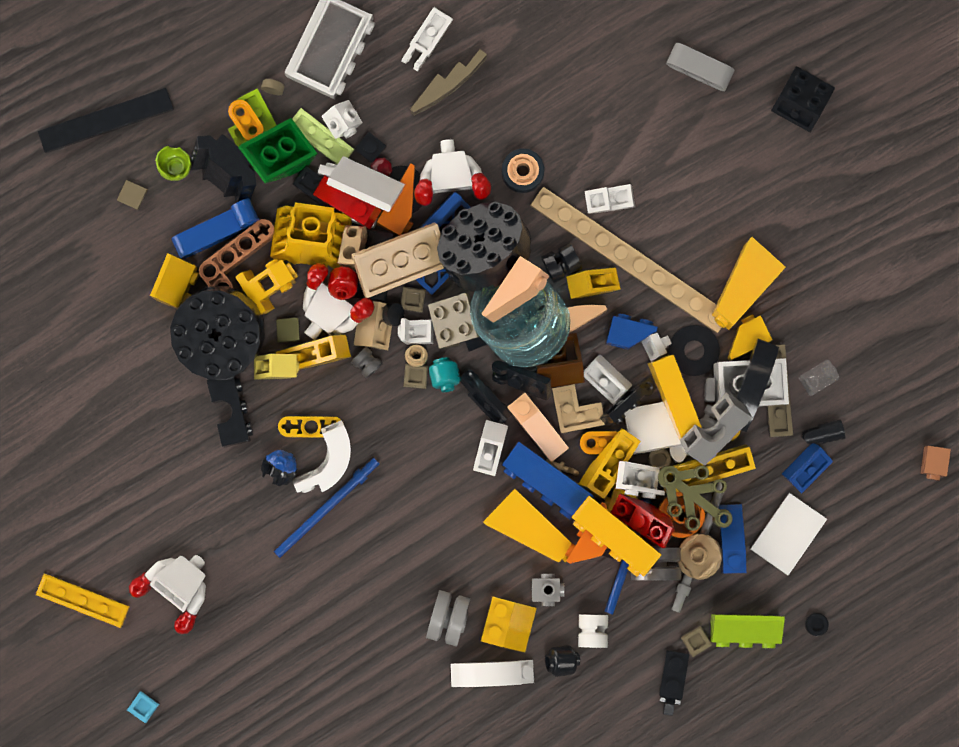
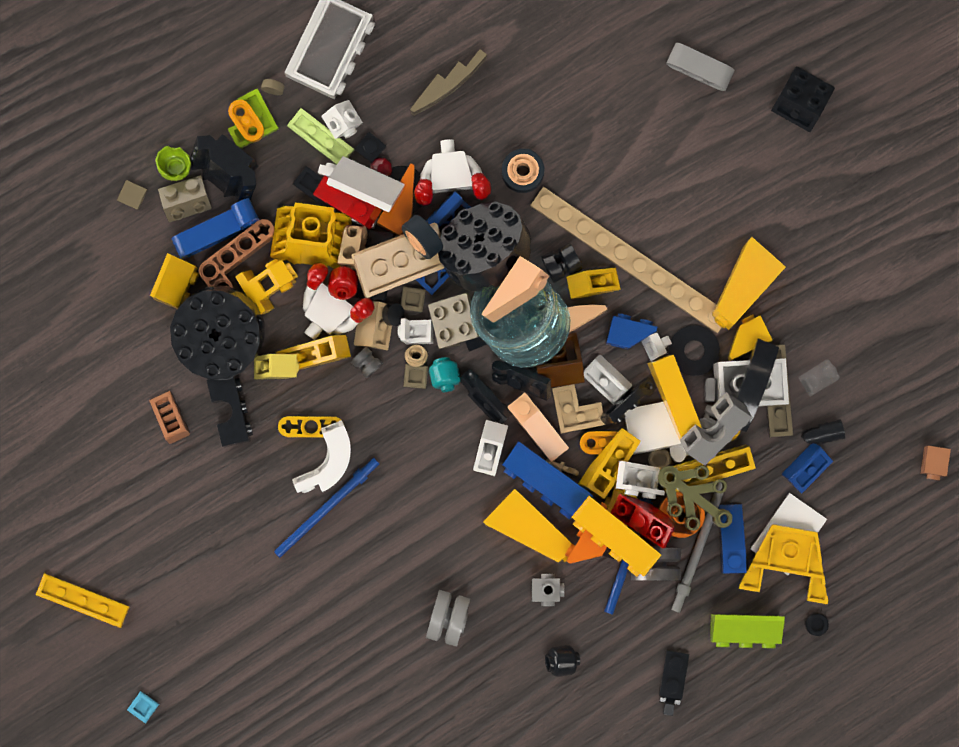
(105, 120): black tile -> none
(178, 434): none -> nougat slope
(179, 583): white torso -> none
(184, 198): none -> dark tan bracket
(279, 152): green slope -> none
(280, 466): piece -> none
(288, 330): olive slope -> none
(422, 237): none -> black wheel
(428, 37): white hinge -> none
(492, 673): white arch -> none
(508, 624): yellow slope -> none
(593, 631): white wheel -> none
(609, 199): white slope -> none
(696, 641): dark tan tile -> none
(700, 556): tan tile -> none
(789, 552): none -> yellow wing

